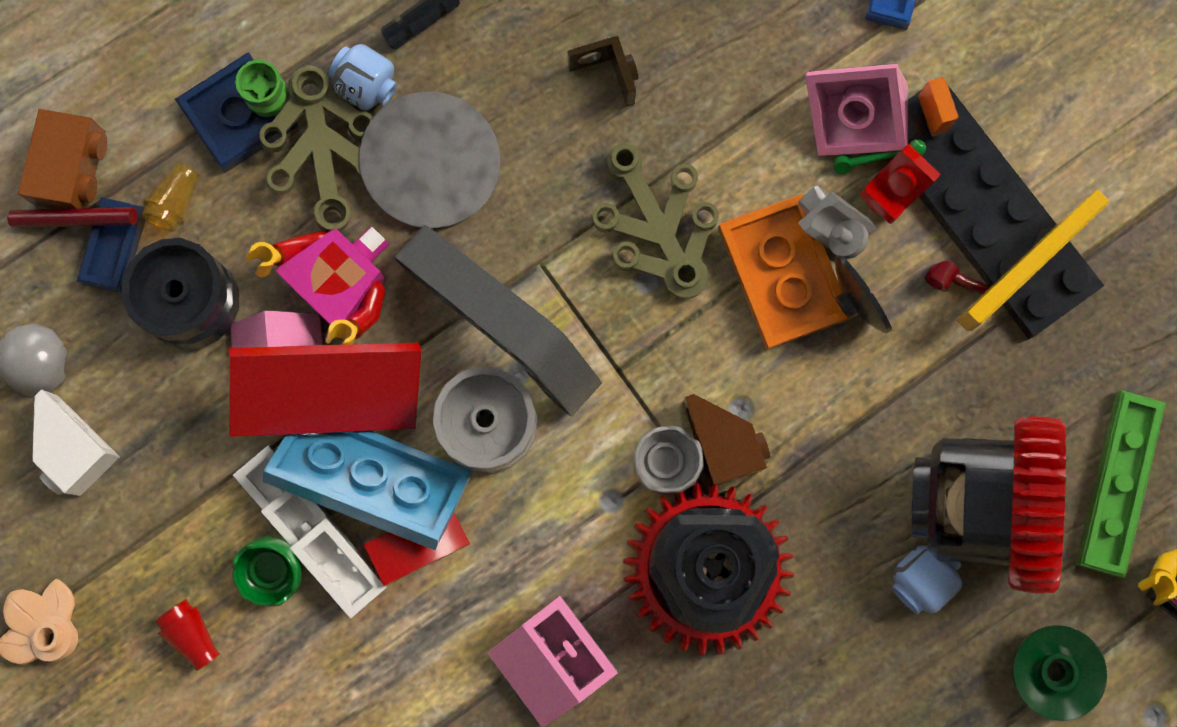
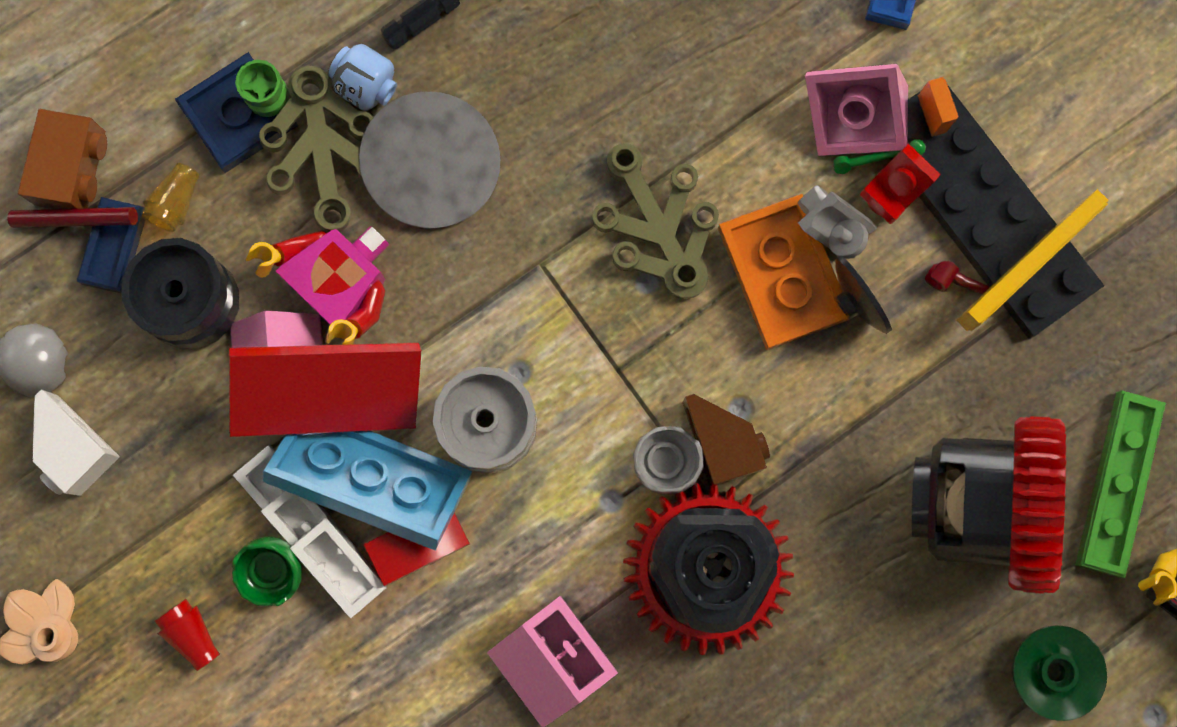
(502, 318): dark grey beam -> none
(608, 50): dark brown bracket -> none
(925, 582): light blue head -> none

